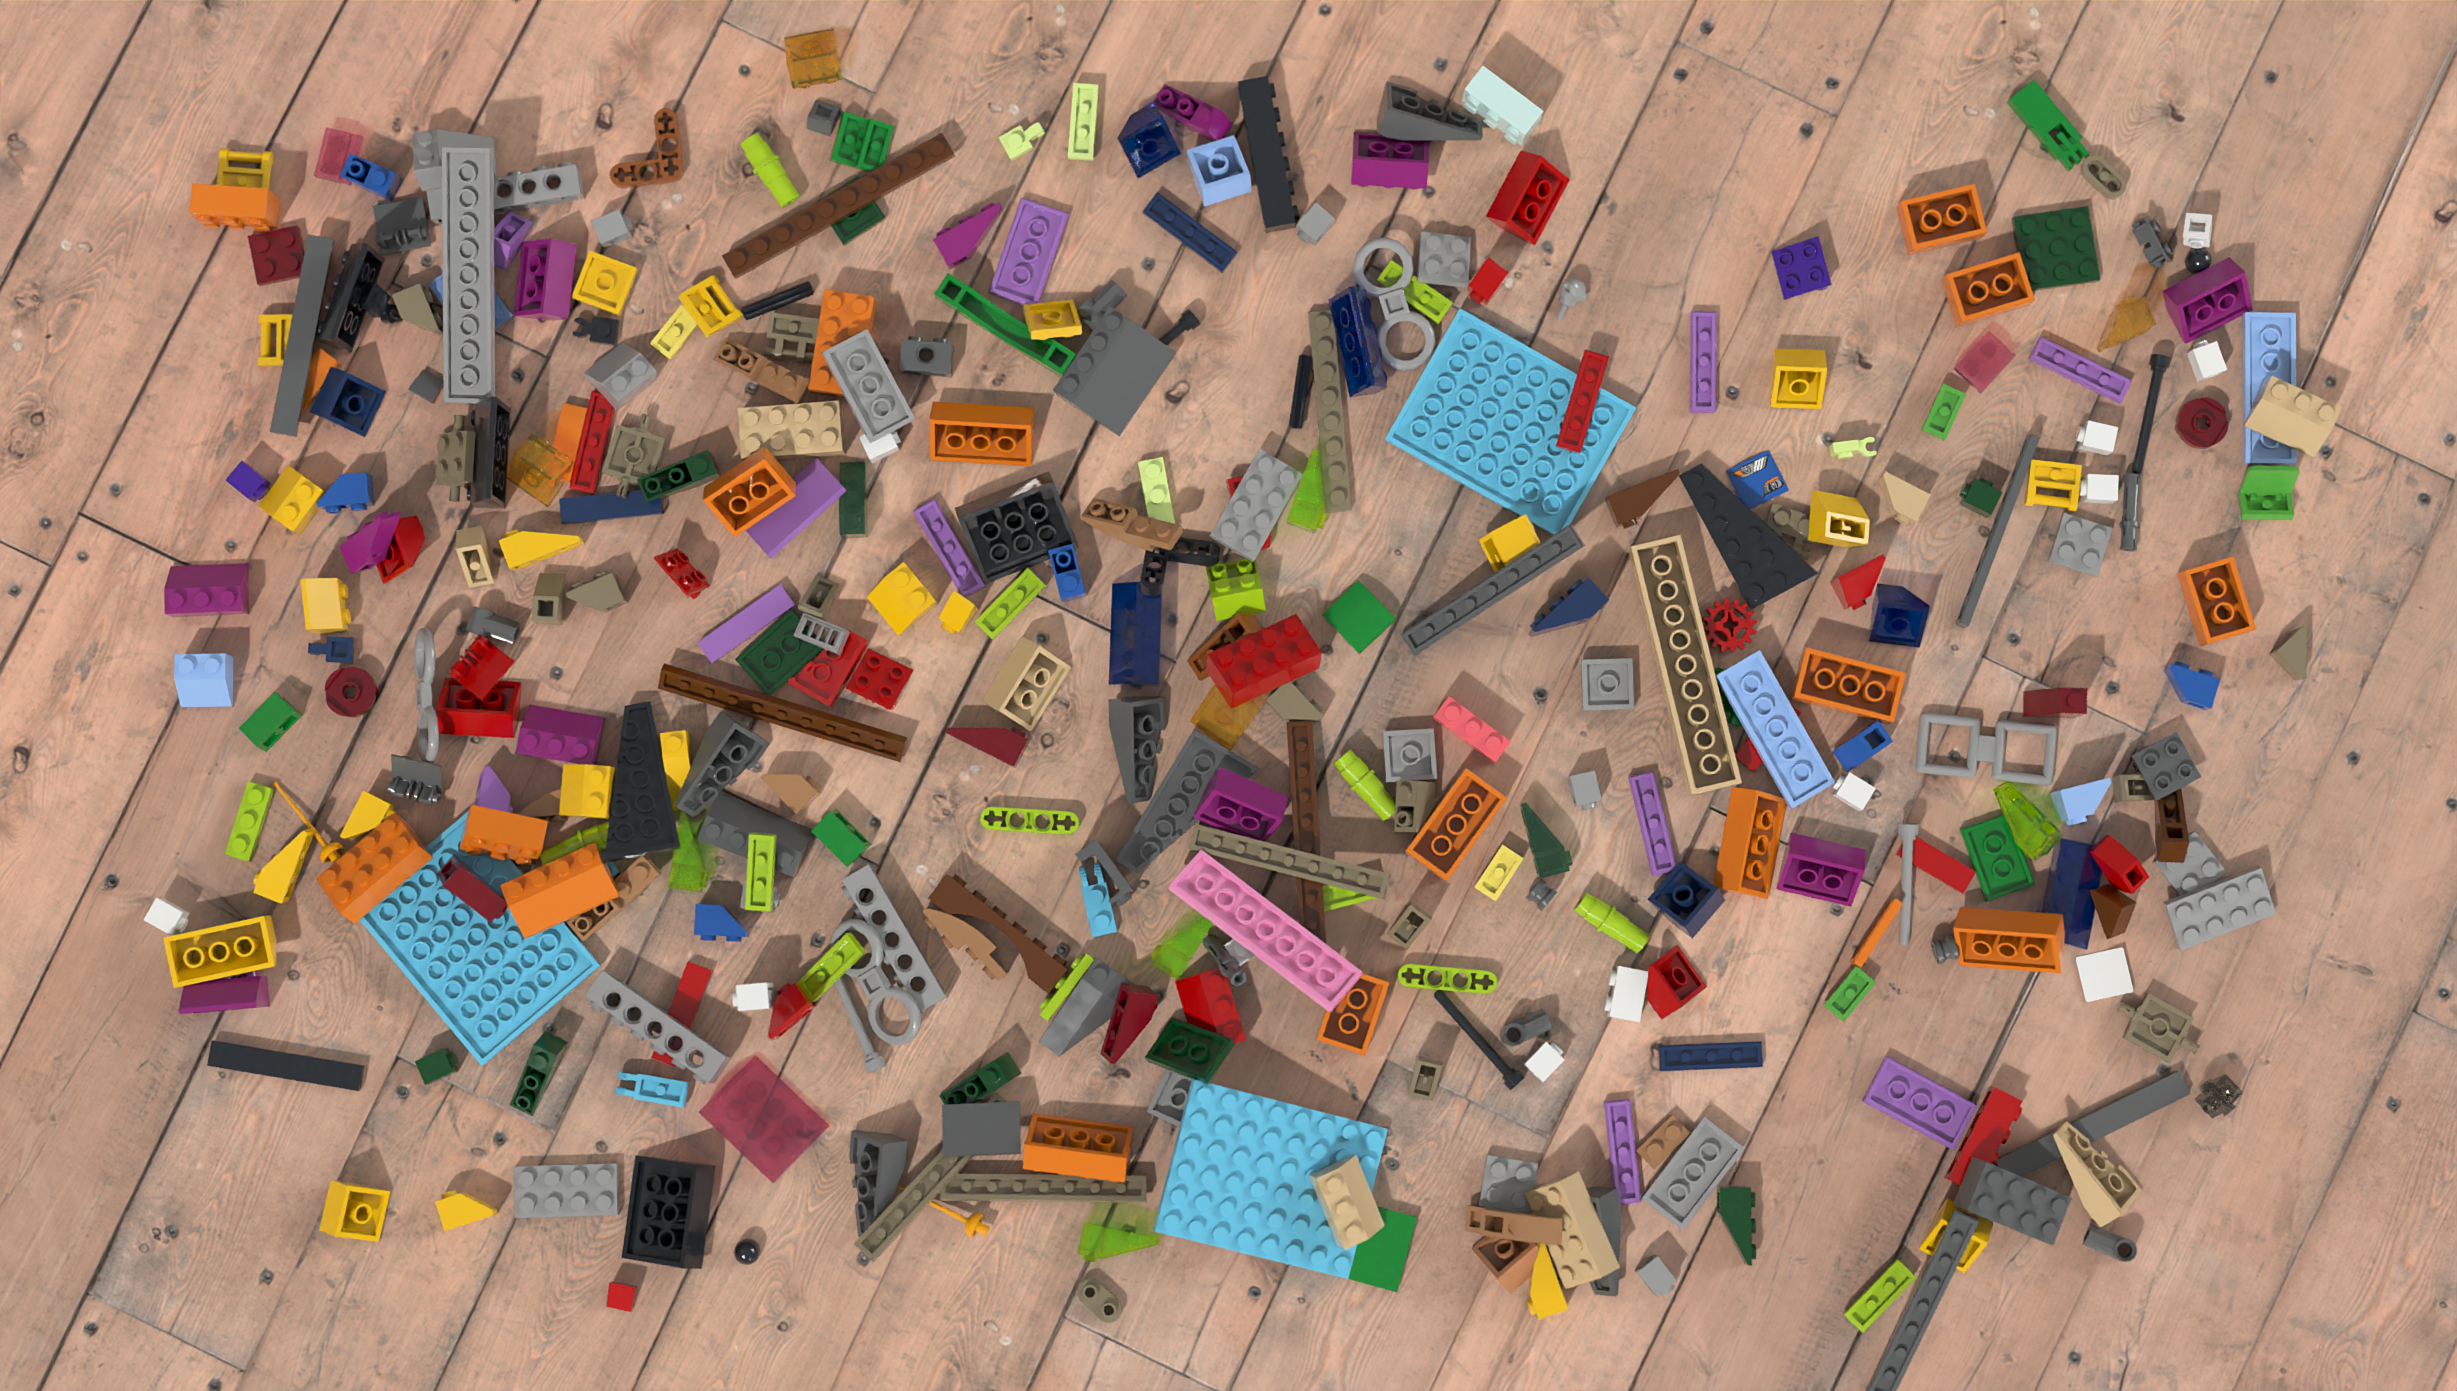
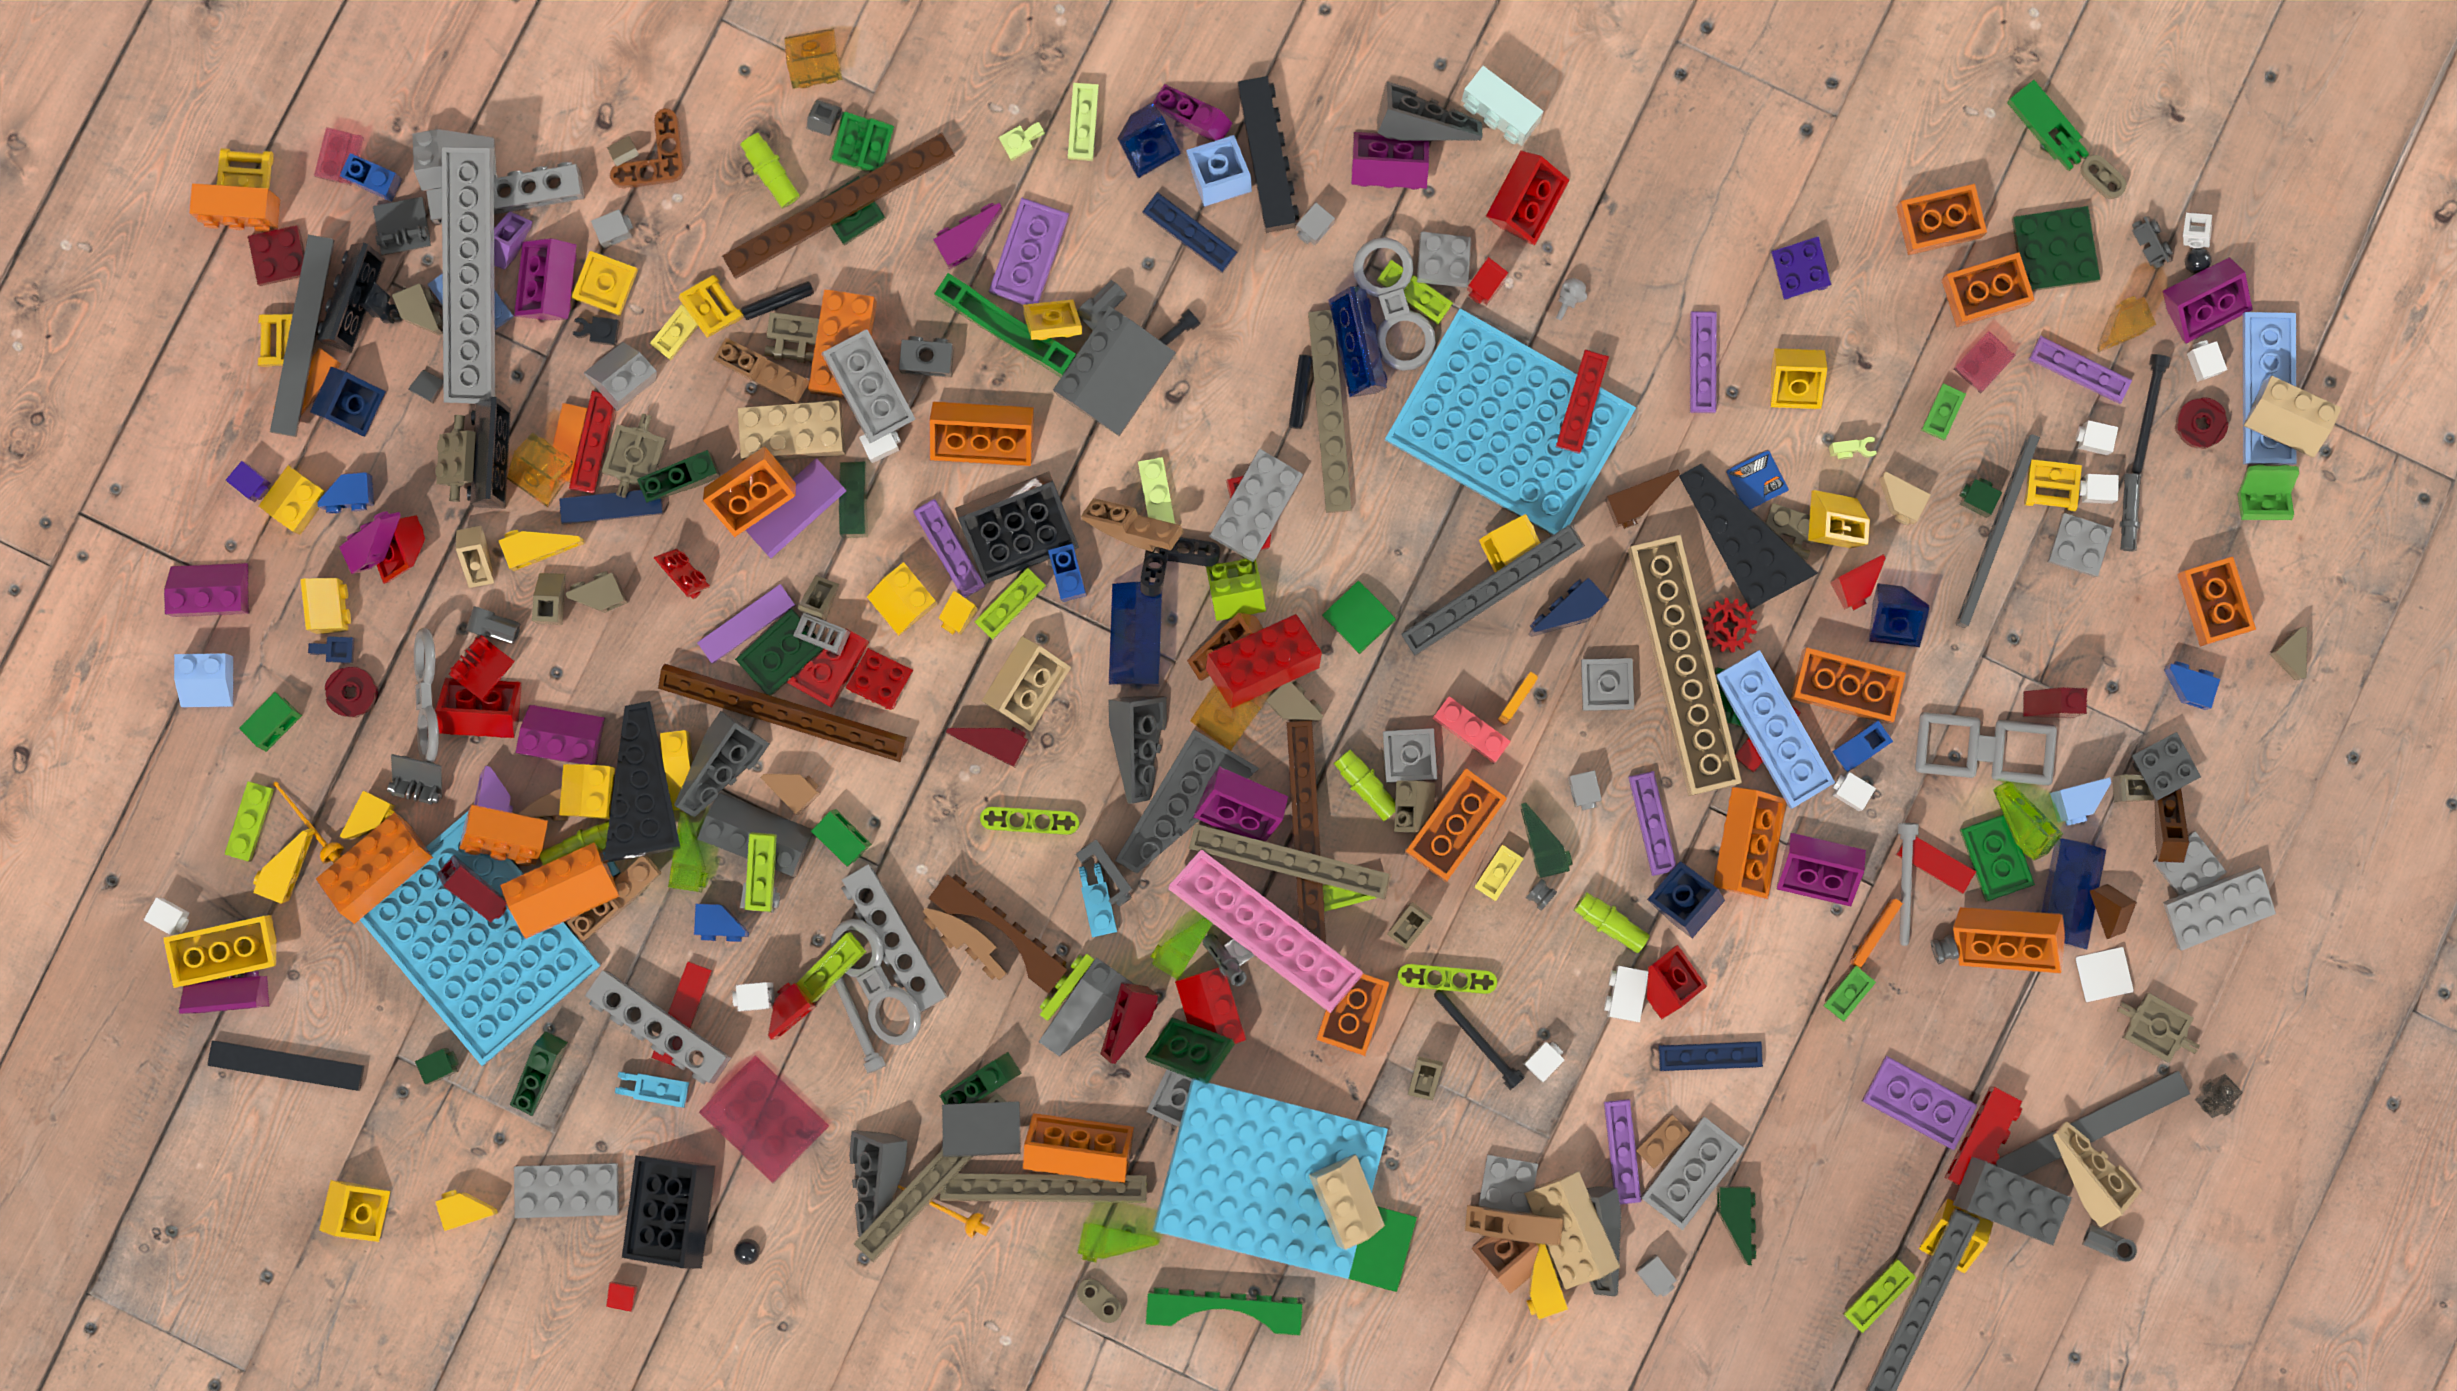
(622, 151): none -> dark tan tile
(1278, 1316): none -> green arch
(1308, 502): clear neon green slope -> none
(1518, 698): none -> light orange tile
(1527, 1027): dark grey piece -> none
(2119, 865): red slope -> none

